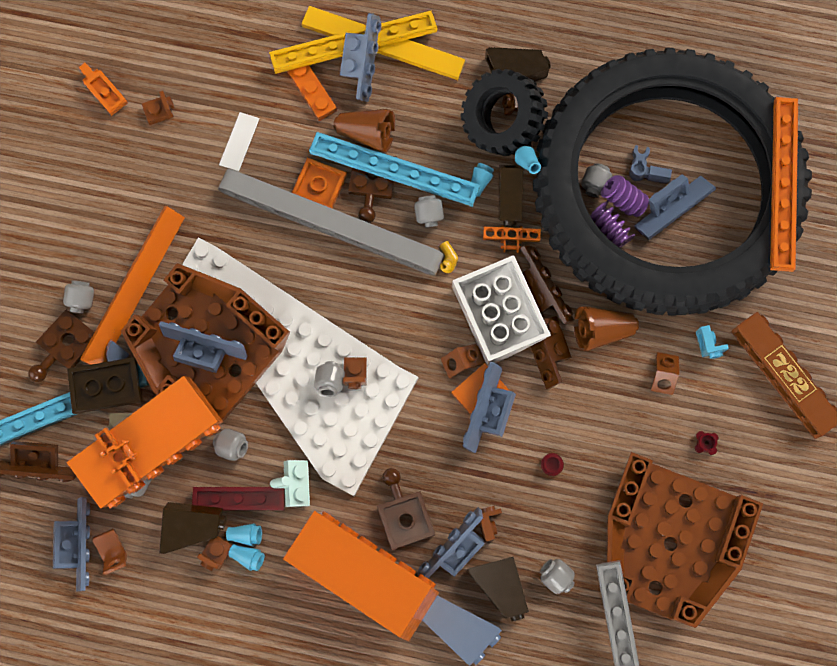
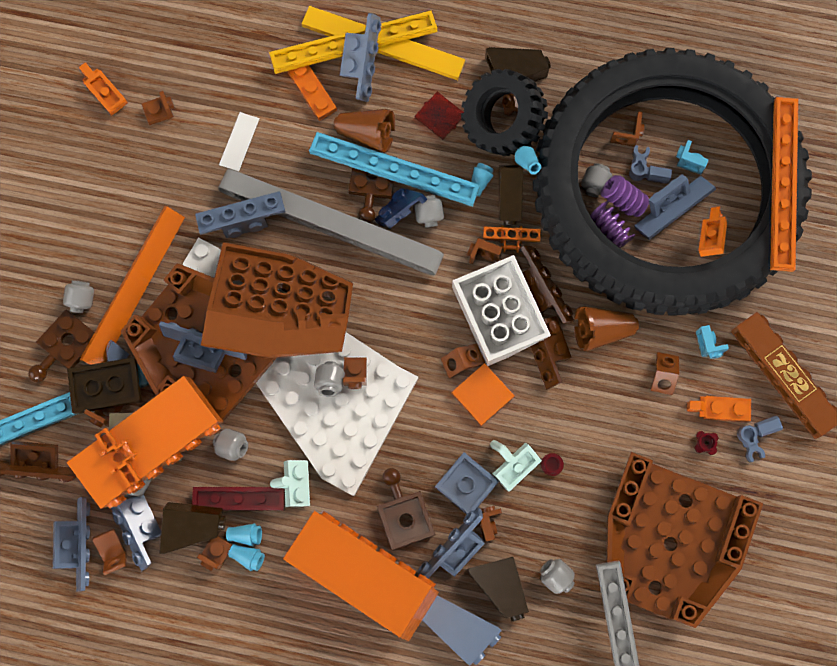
(99, 418): none -> dark orange bracket
(137, 527): none -> sand blue bracket
(241, 216): none -> sand blue bracket
(271, 323): none -> dark orange wedge
(319, 182): orange tile -> none
(398, 207): none -> dark blue wing
(439, 115): none -> clear red piece
(450, 259): yellow arm -> none
(466, 484): none -> sand blue plate
(486, 249): none -> dark orange bracket
(491, 409): sand blue bracket -> none
(516, 464): none -> light aqua plate
(631, 139): none -> dark orange bracket
(691, 161): none -> medium azure bracket
(713, 233): none -> orange hinge
(722, 408): none -> orange hinge
(749, 434): none -> sand blue bar

